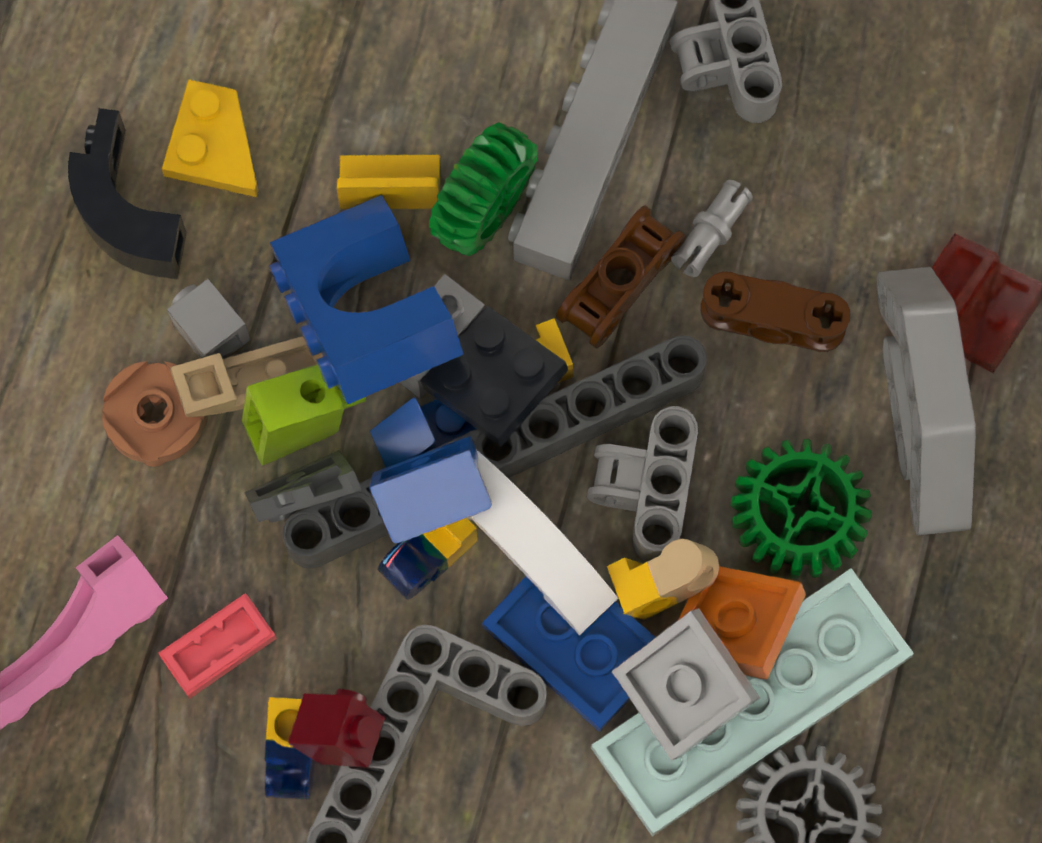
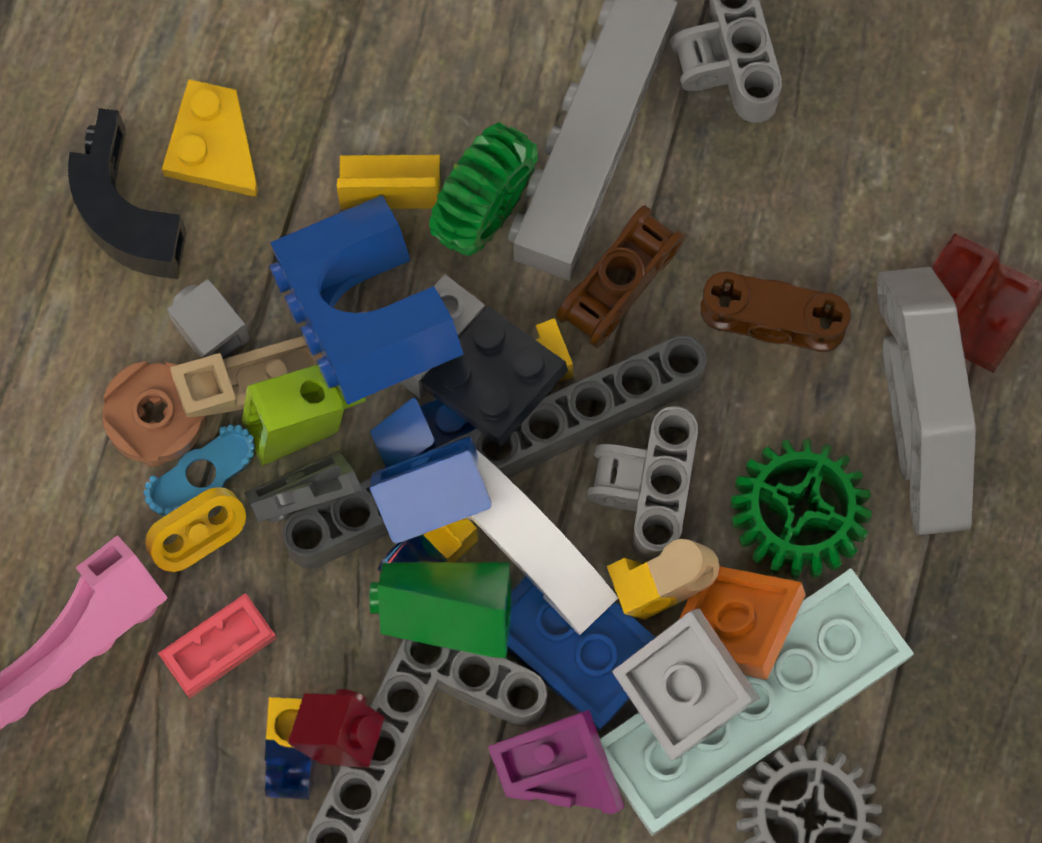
(196, 531): none -> yellow plate
(228, 453): none -> dark azure piece
(446, 604): none -> green slope
(558, 765): none -> magenta wing
(712, 228): light grey pin -> none

